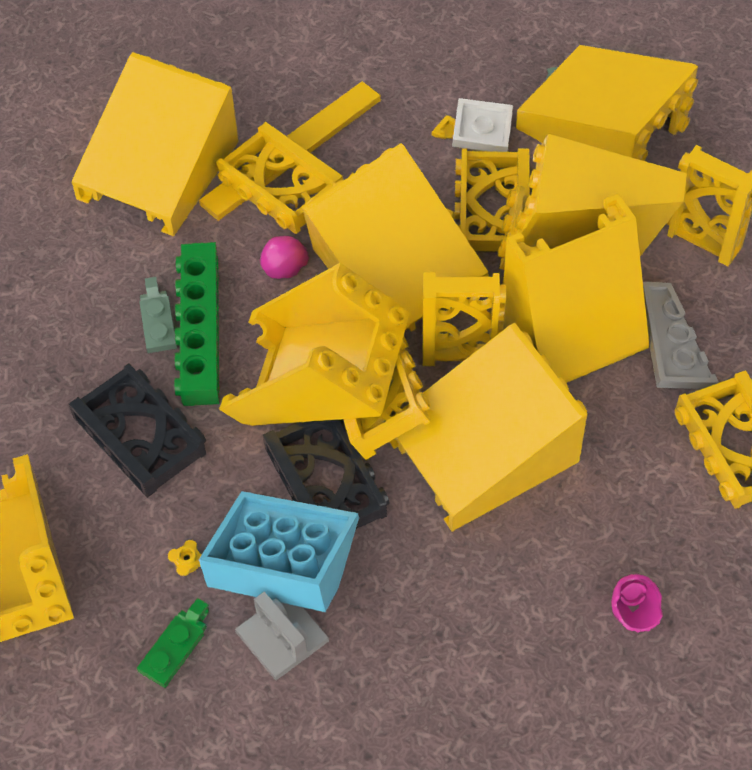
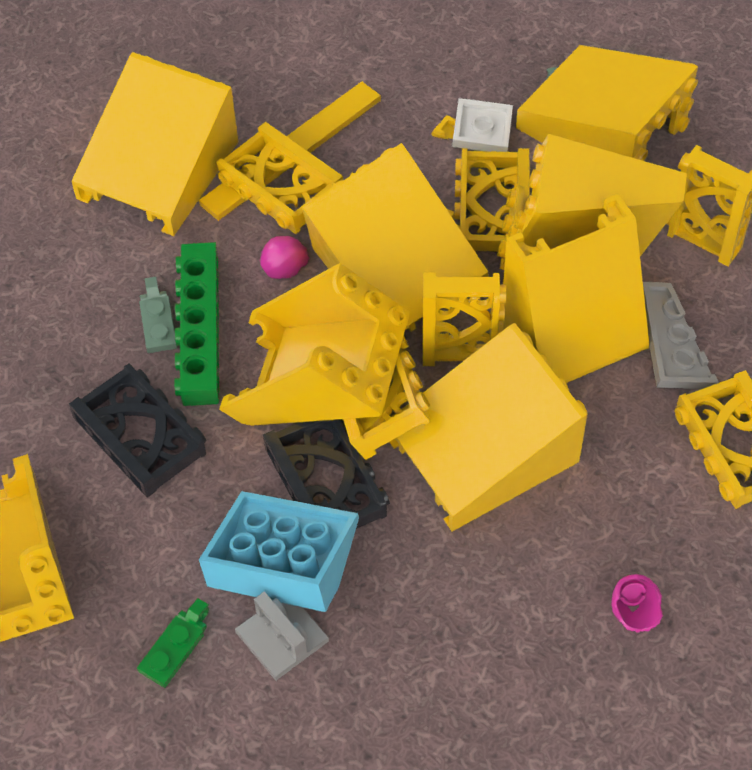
(177, 556): yellow plate -> none

